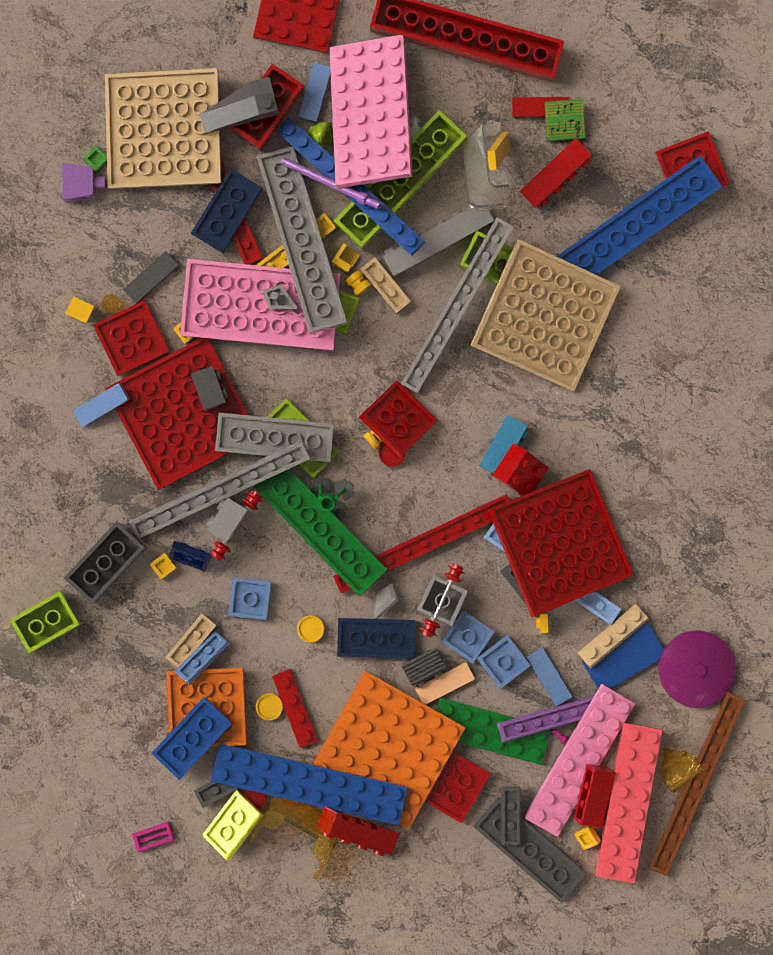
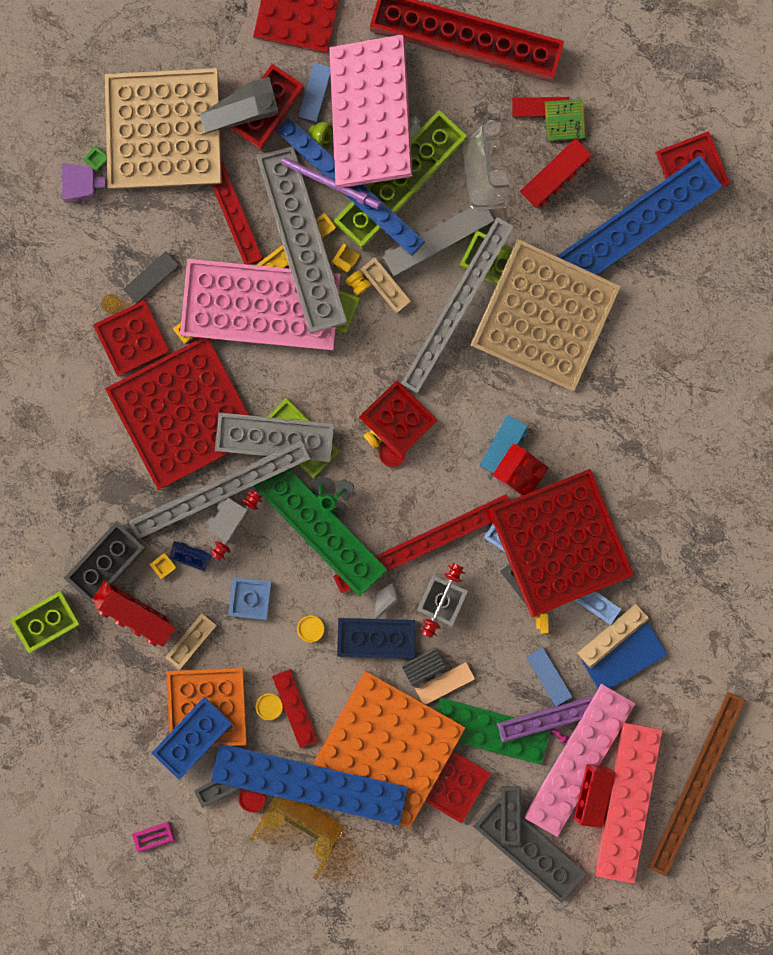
(79, 310): yellow panel -> none
(101, 405): medium blue tile -> none
(133, 613): none -> red brick
(202, 657): medium blue tile -> none
(209, 388): dark grey brick -> none
(227, 211): dark blue tile -> none
(232, 825): neon yellow tile -> none
(278, 298): light grey piece -> none
(357, 831): red wedge -> none
(467, 636): medium blue plate -> none
(499, 151): yellow tile -> none
(503, 661): medium blue plate -> none
(587, 837): yellow plate -> none
(678, 768): clear yellow slope -> none
(696, 668): magenta dish -> none

